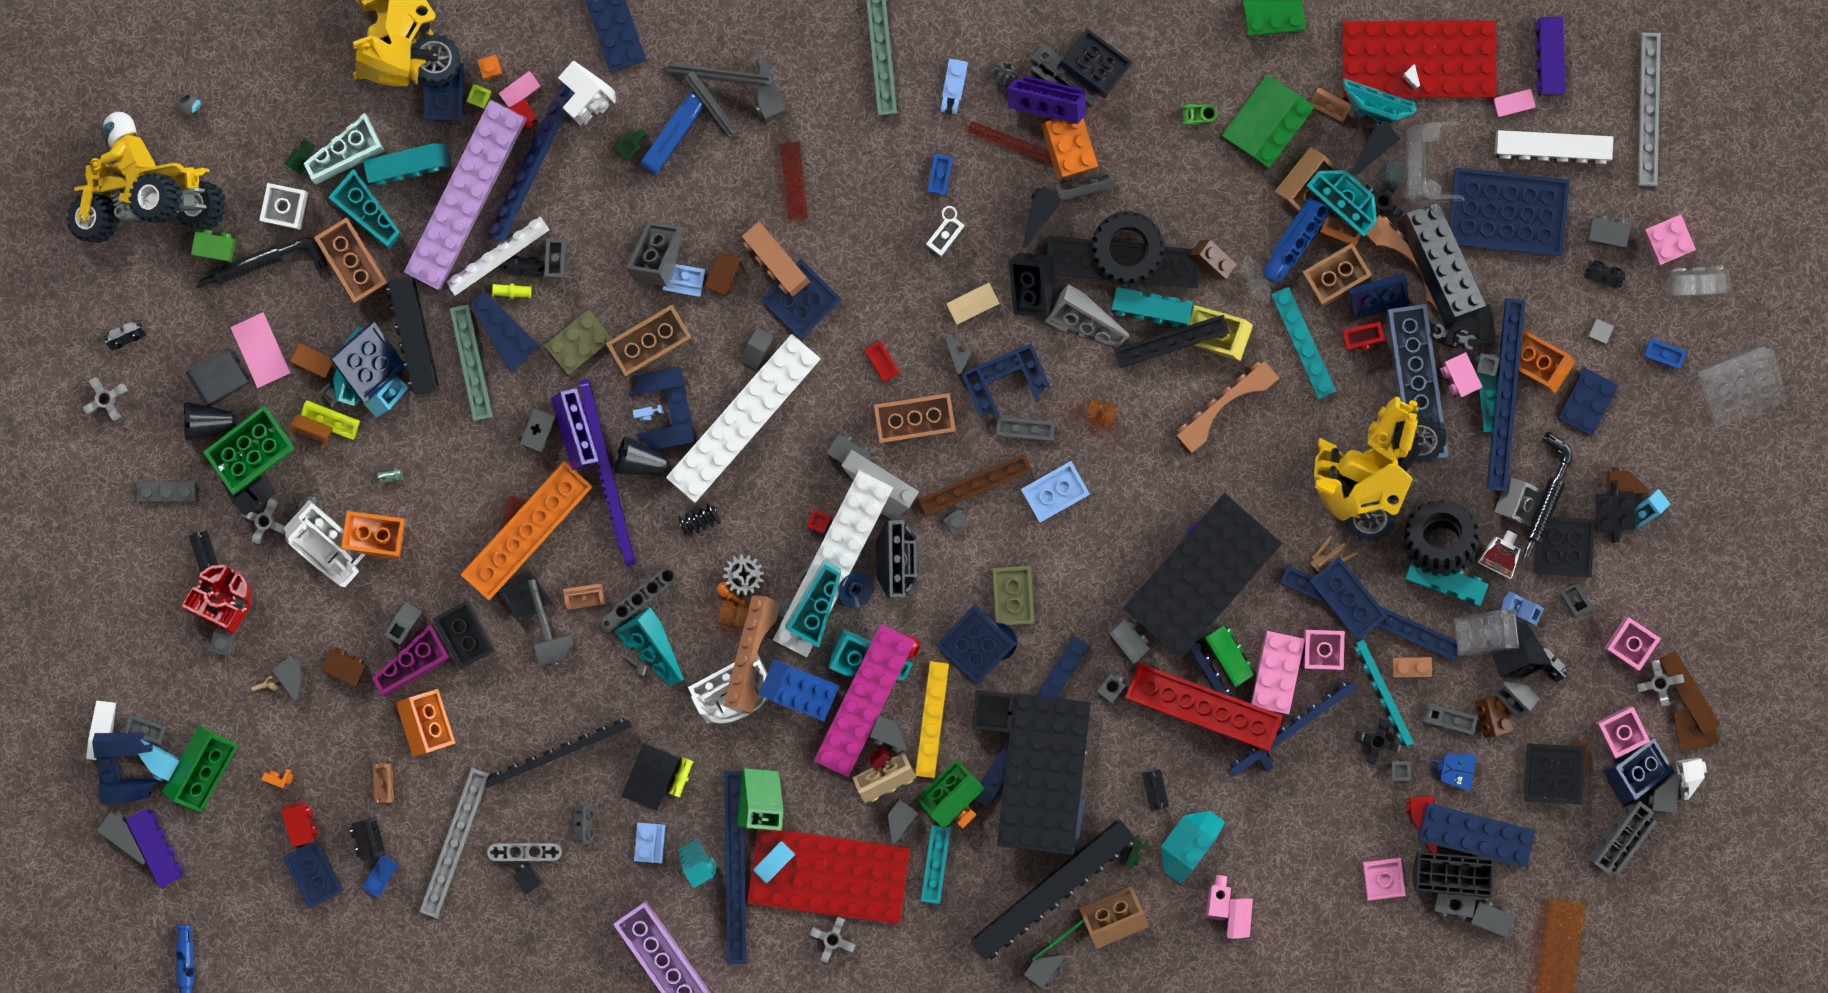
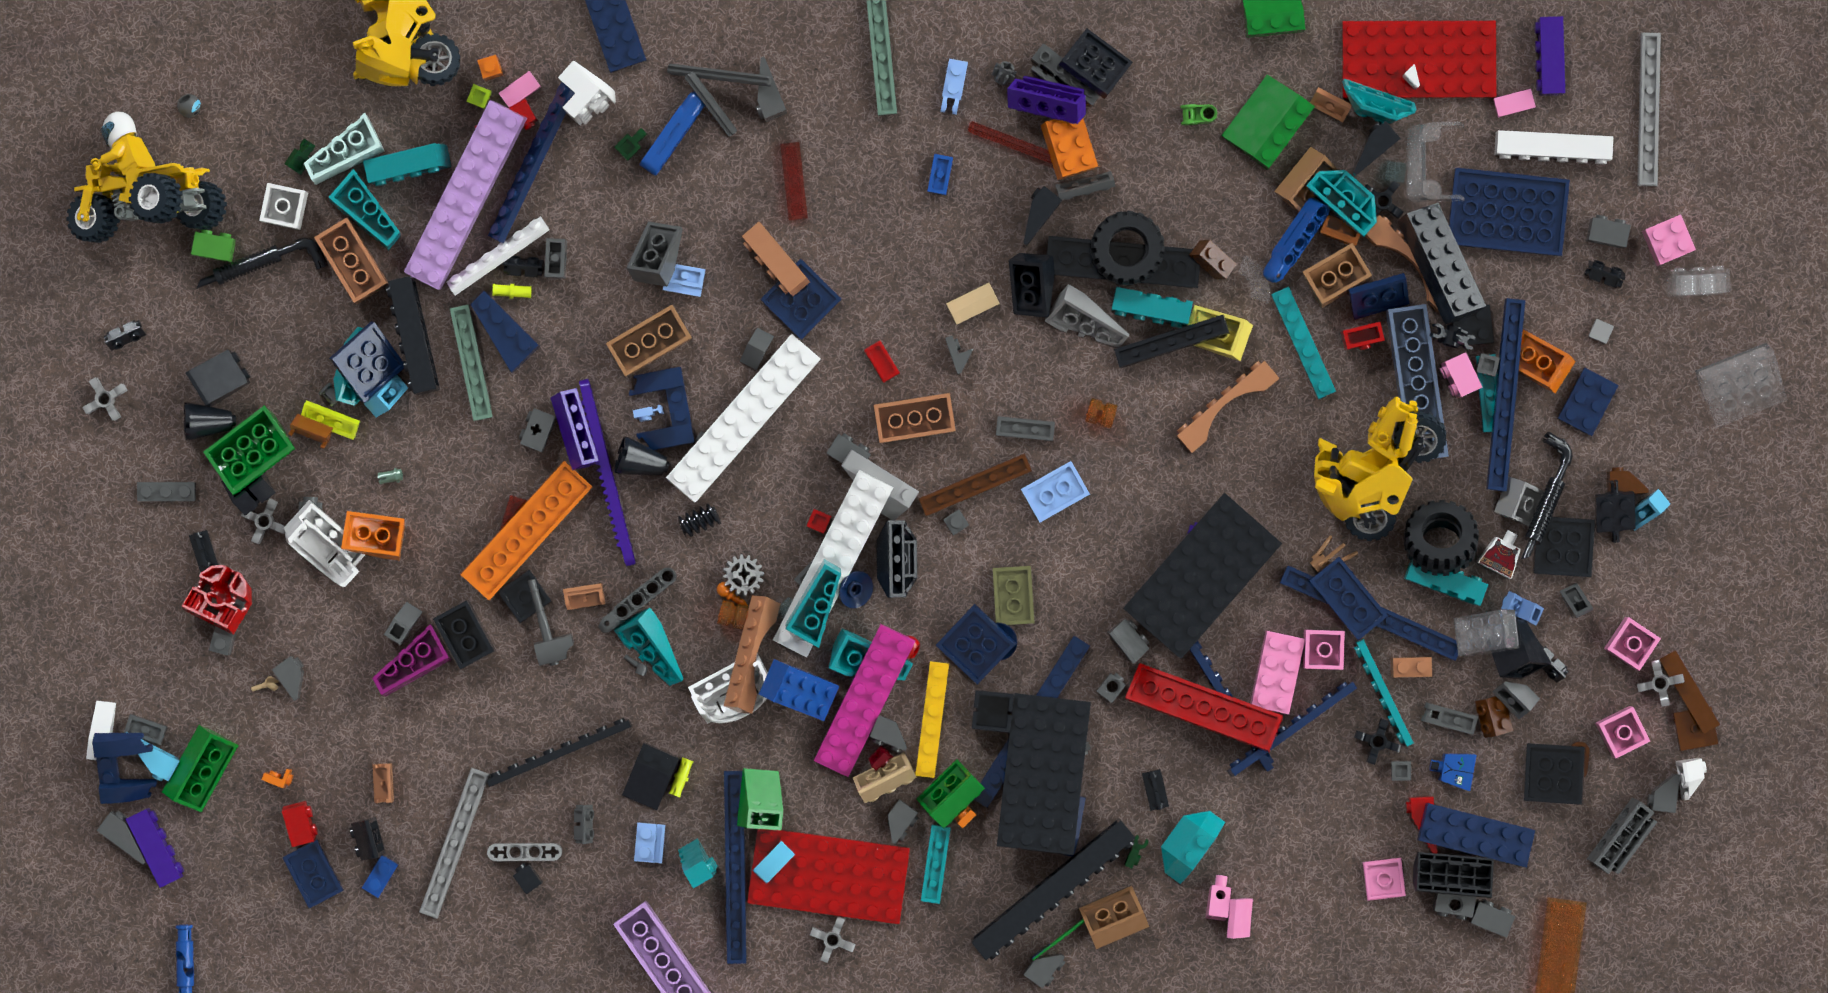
(260, 350): bright pink sticker -> none
(311, 362): dark orange hinge -> none
(343, 666): reddish brown brick -> none
(425, 722): orange slope -> none
(445, 101): dark blue plate -> none
(578, 342): olive plate -> none
(723, 274): reddish brown brick -> none
(945, 233): white hinge -> none
(978, 377): dark blue wedge -> none
(1229, 655): green slope -> none
(1638, 771): dark blue slope -> none
(1665, 353): blue plate -> none

